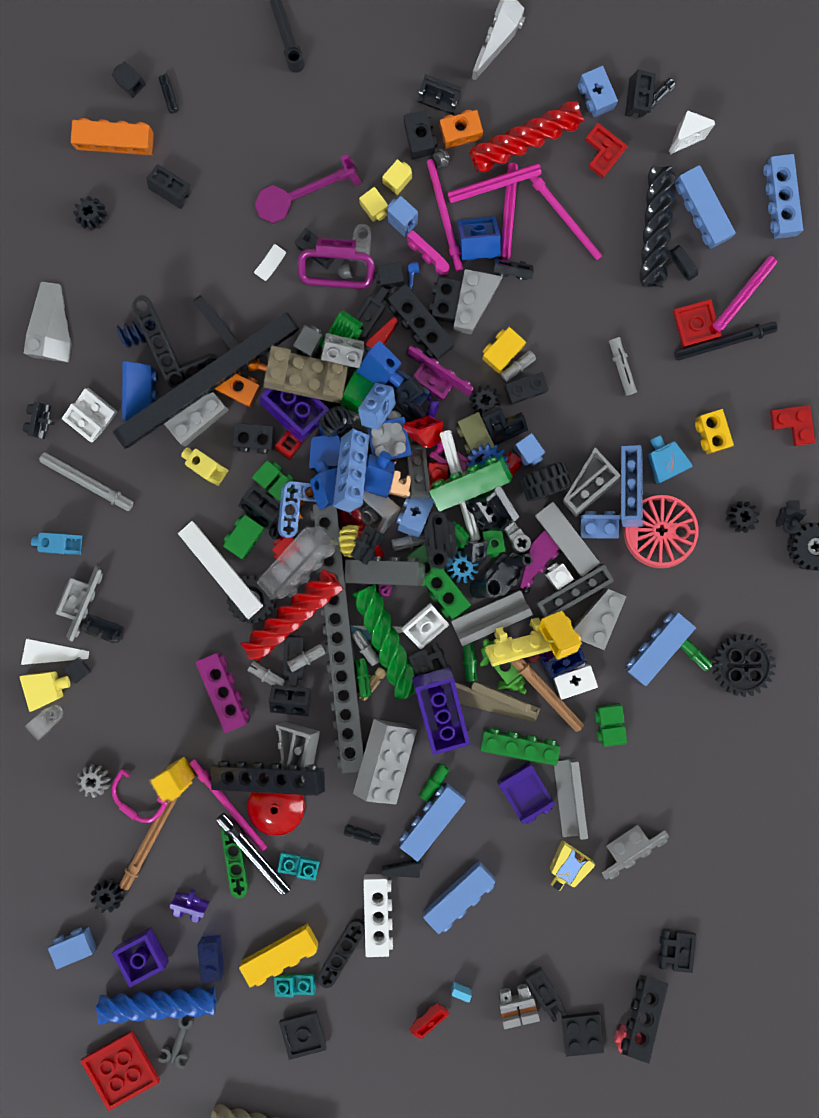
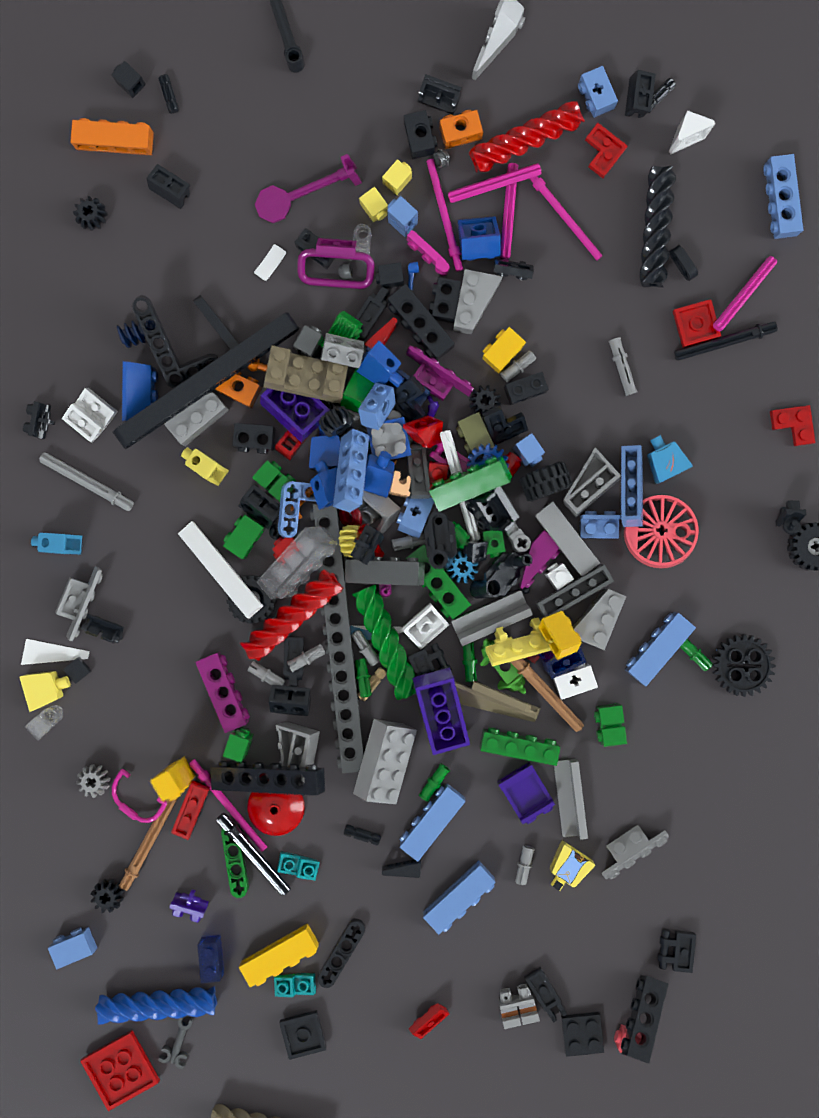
(48, 327): light grey wedge -> none
(140, 957): dark purple brick -> none
(190, 810): none -> red tile
(238, 744): none -> green piece
(375, 945): white brick -> none
(461, 992): medium azure tile -> none
(524, 865): none -> light grey axle
(704, 207): medium blue brick -> none
(720, 430): yellow brick -> none
(748, 513): black gear -> none

